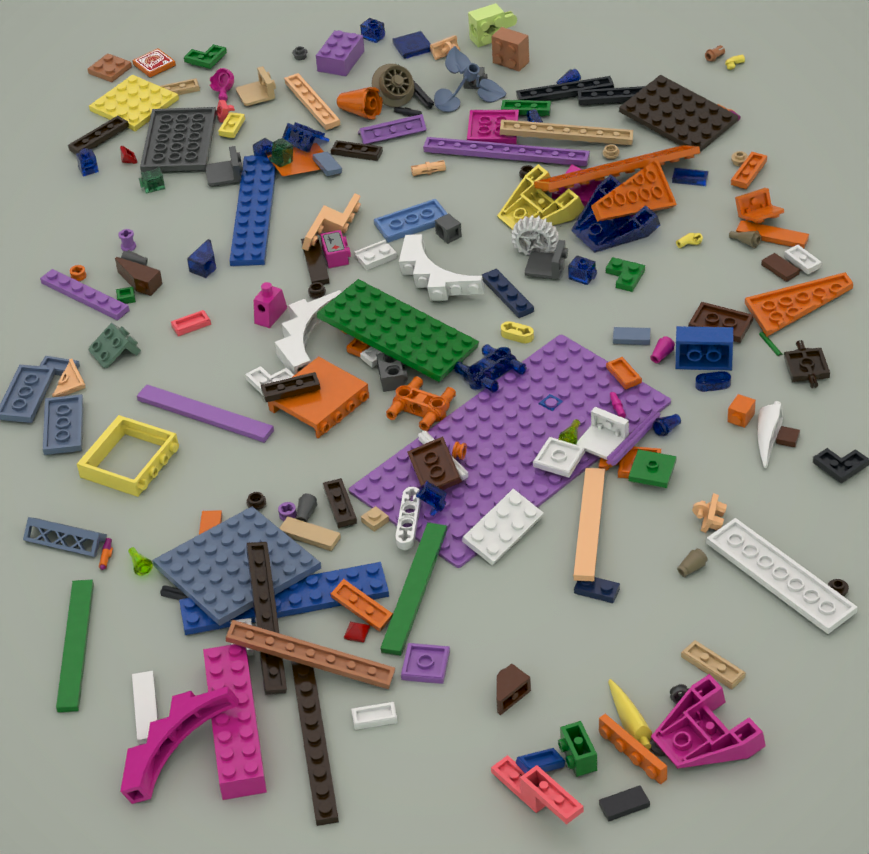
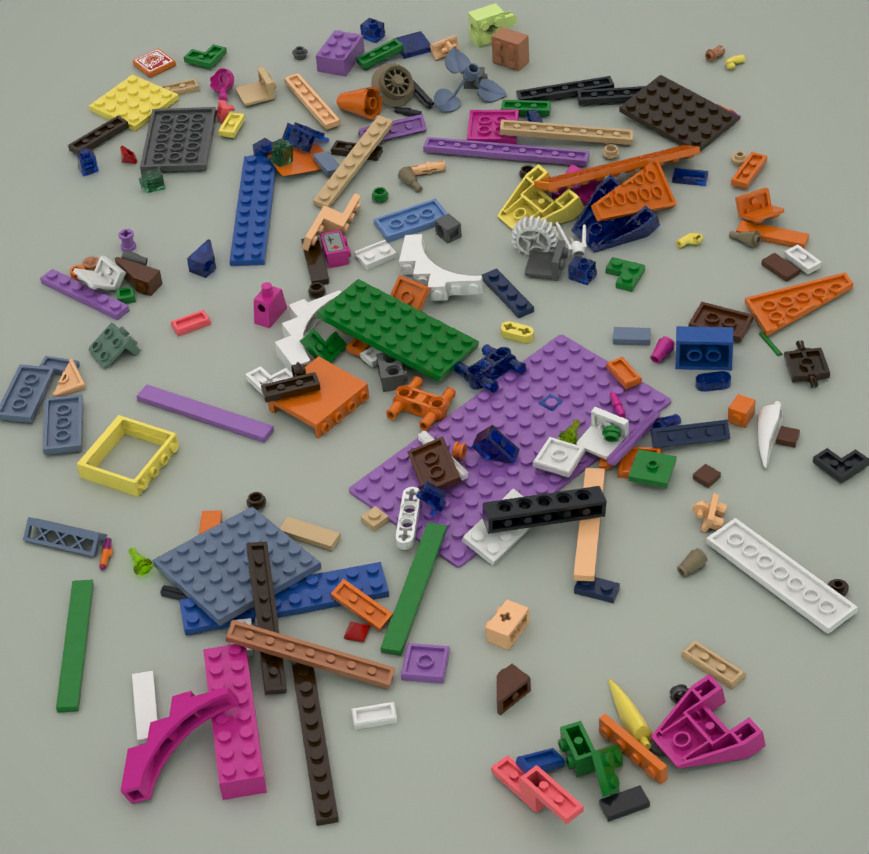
(90, 263): none -> nougat tile
(105, 276): none -> white bracket
(109, 67): nougat plate -> none
(226, 171): dark grey bracket -> none
(286, 510): medium lavender bush -> none
(298, 369): none -> dark brown plate
(306, 506): dark grey cone -> none
(325, 349): none -> green plate
(339, 503): dark brown plate -> none
(353, 162): none -> tan plate
(380, 53): none -> green plate
(380, 194): none -> green plate
(407, 175): none -> dark tan cone
(410, 292): none -> orange tile
(495, 446): none -> clear blue slope
(507, 624): none -> light nougat brick
(544, 509): none -> black brick
(570, 76): clear blue cone -> none
(576, 247): none -> white plant
(605, 762): none -> green plate
(611, 433): none -> green plate
(690, 434): none -> dark blue plate
(706, 475): none -> reddish brown tile

